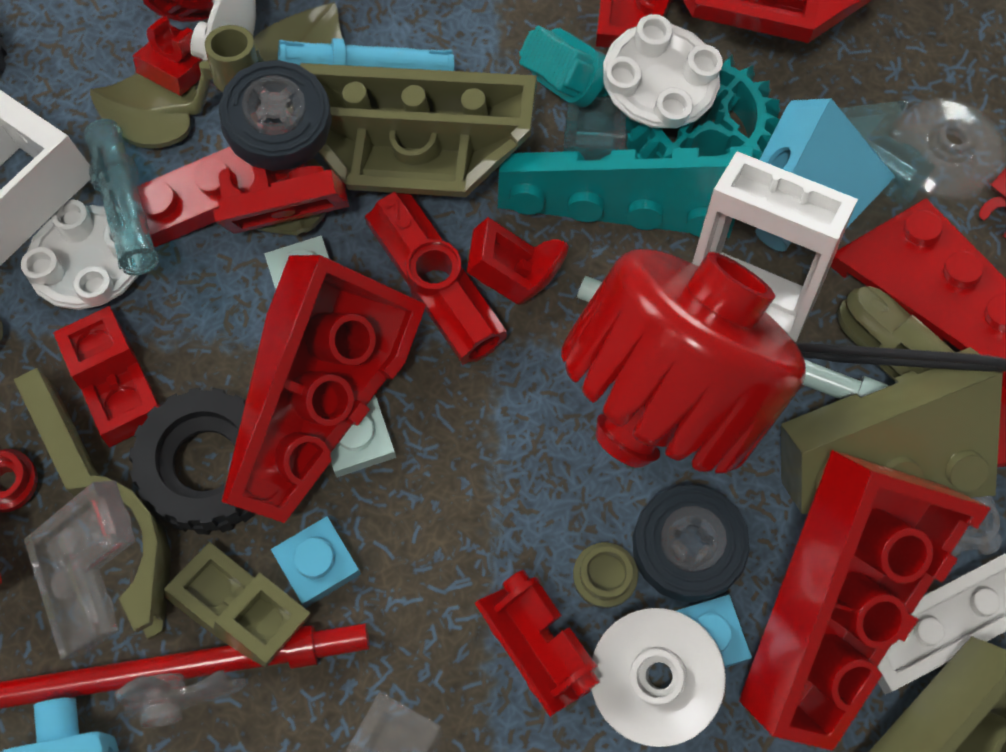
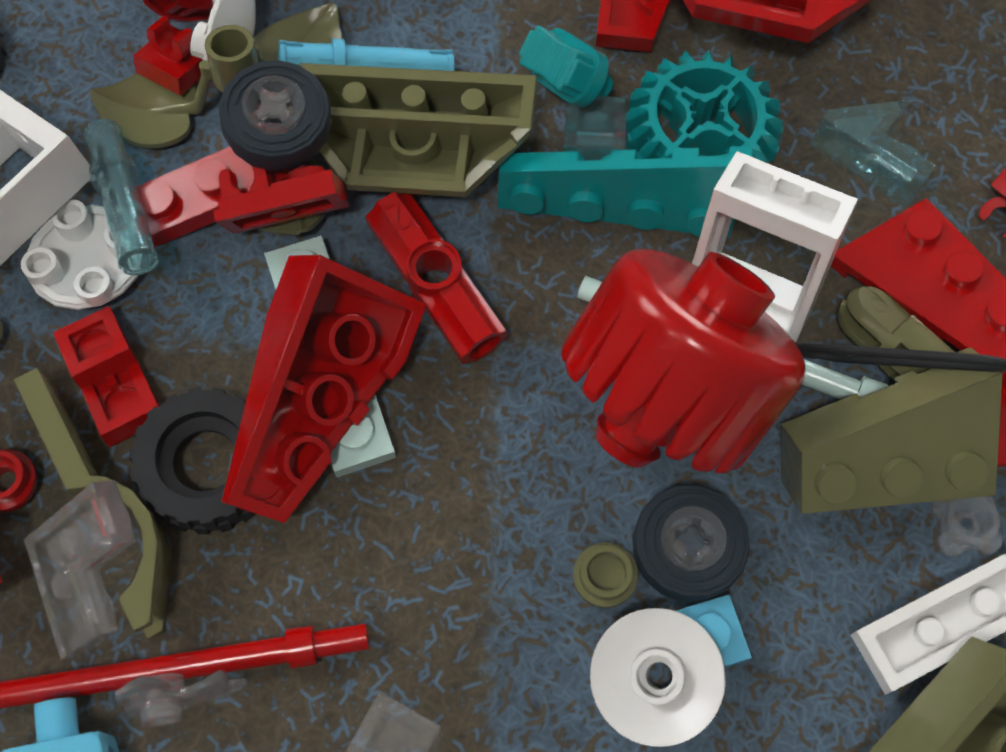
(235, 606): olive slope -> none
(315, 562): medium azure plate -> none
(511, 264): red plate -> none
(553, 667): red hinge -> none
(661, 74): white dish -> none
(824, 147): medium azure torso -> none
(851, 594): red wedge -> none
(960, 169): clear dish -> none

